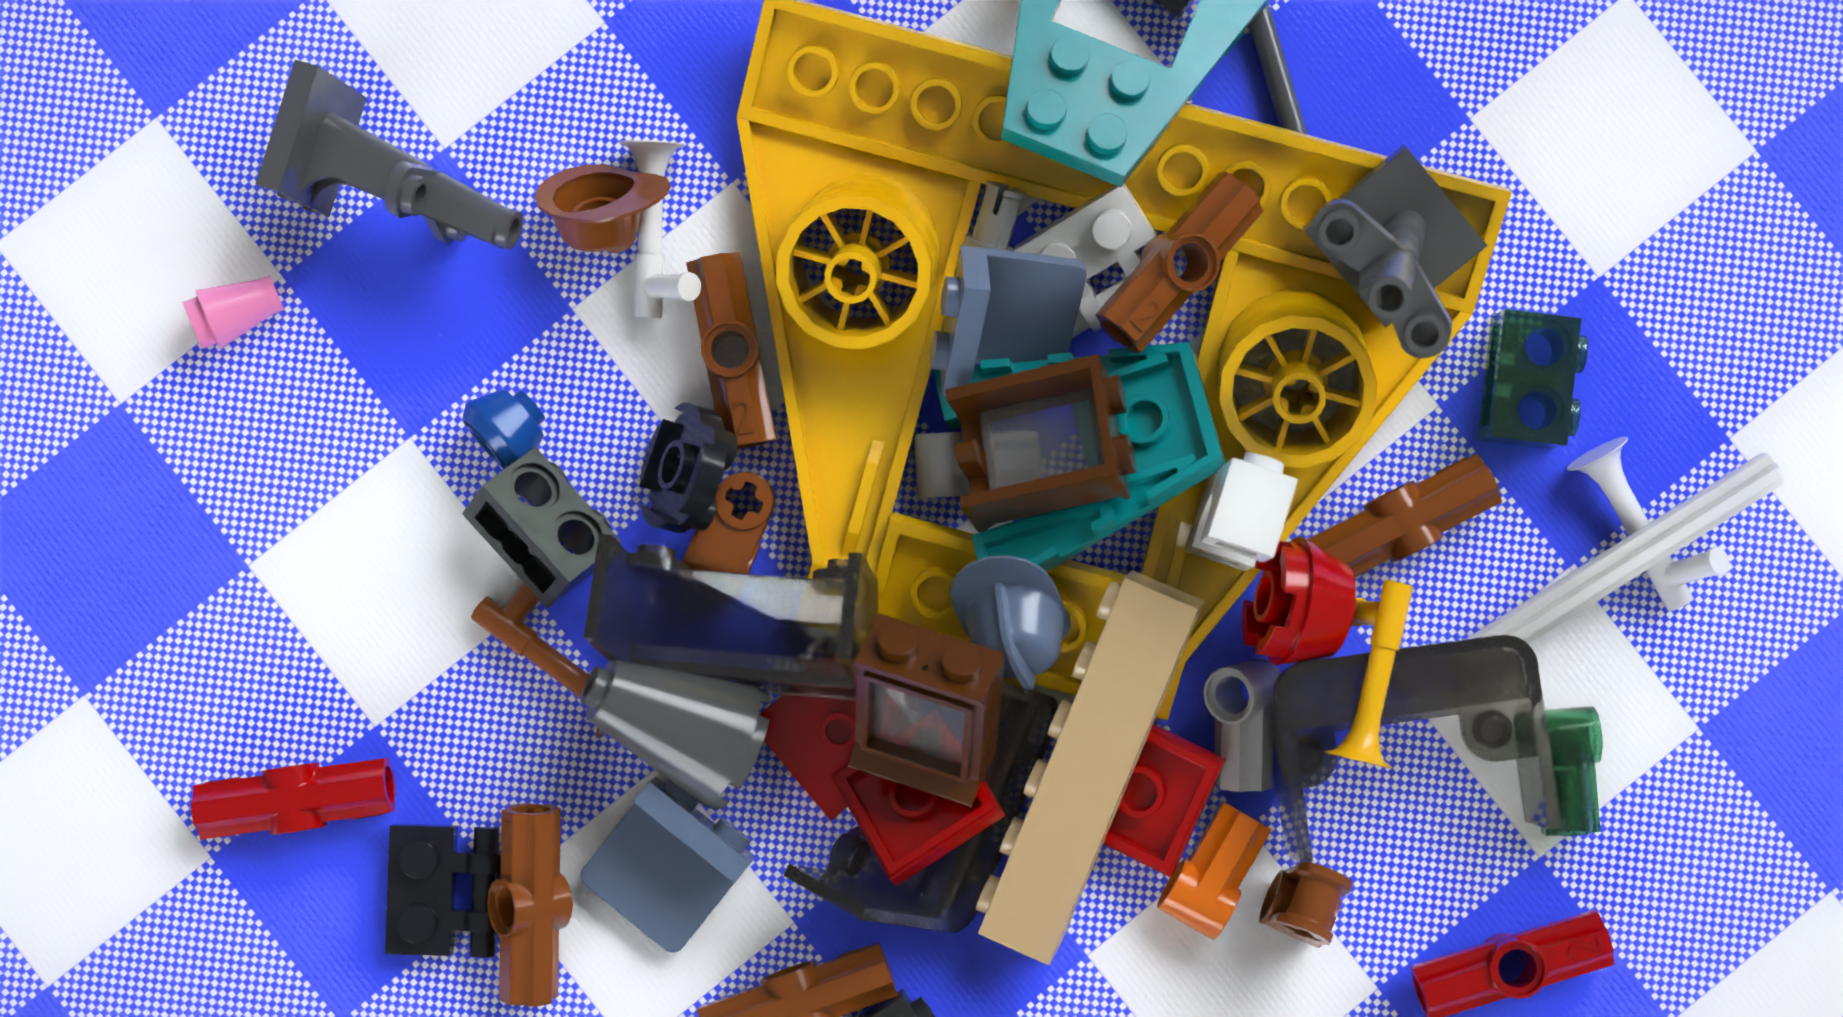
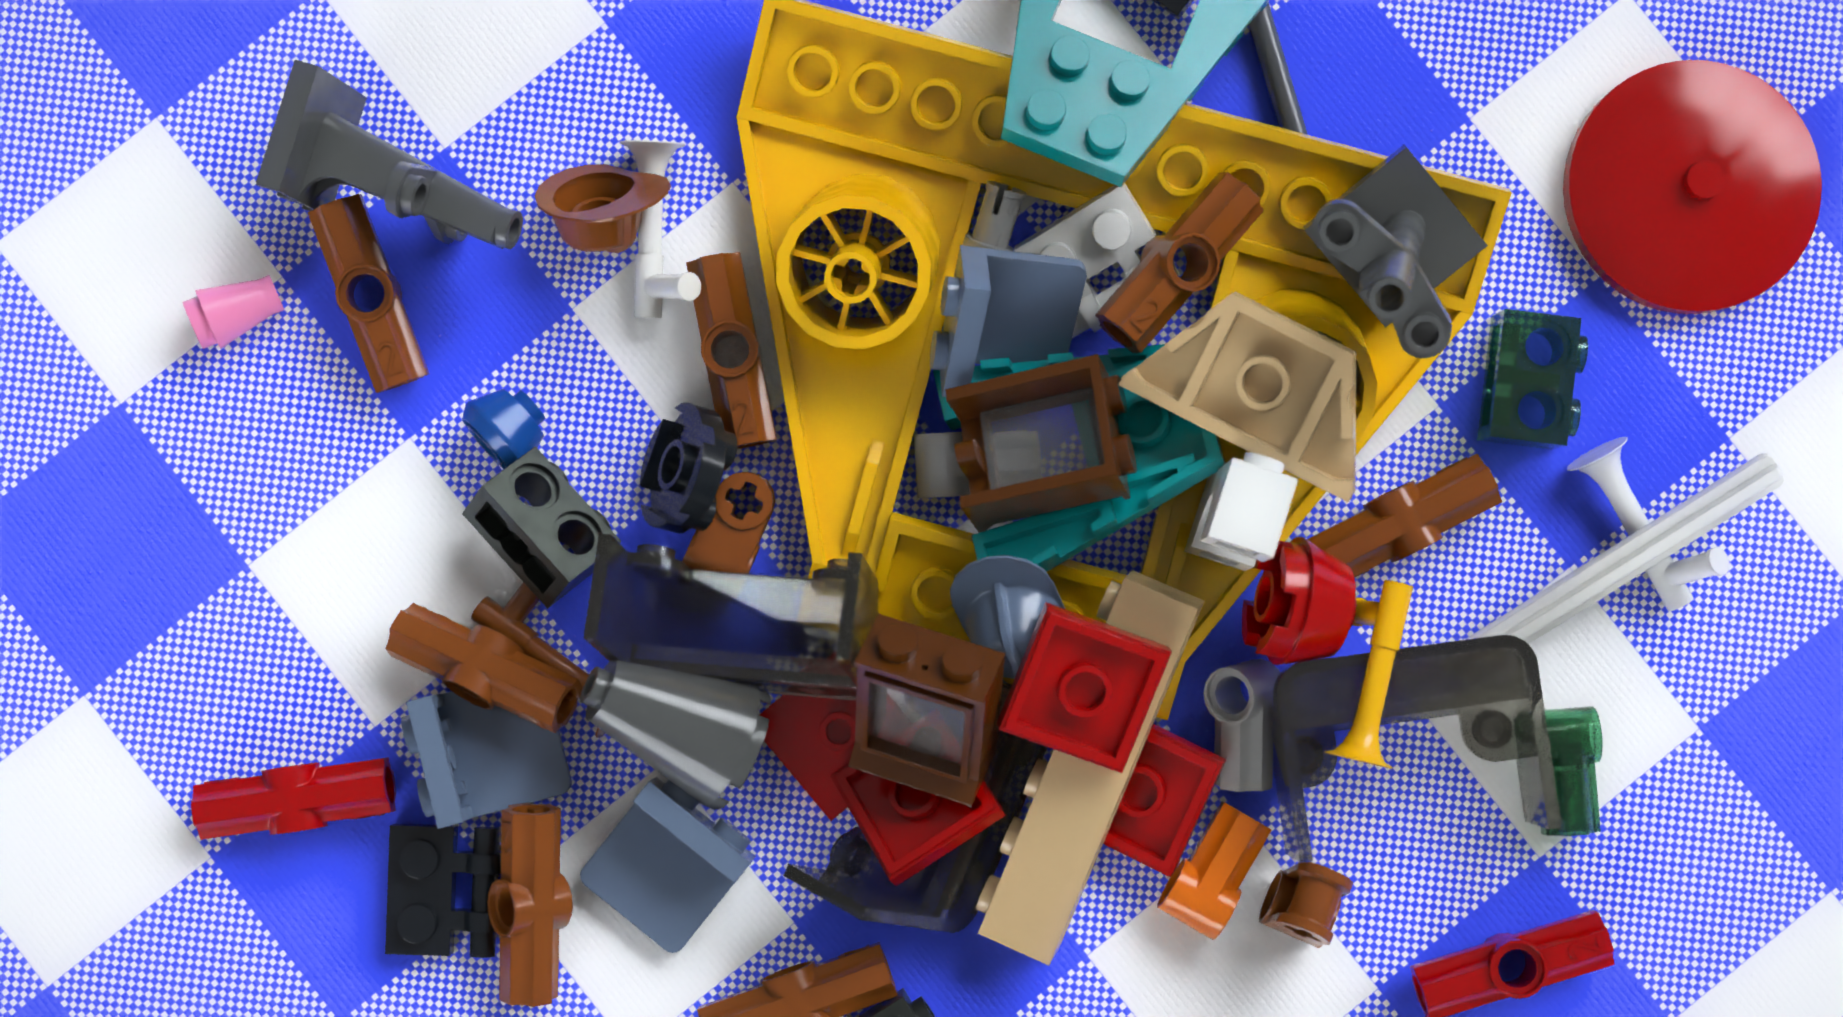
(356, 253): none -> dark orange piece
(480, 758): none -> sand blue bracket
(483, 667): none -> dark orange piece
(1083, 687): none -> red plate
(1261, 388): none -> tan wing
(1692, 187): none -> red dish

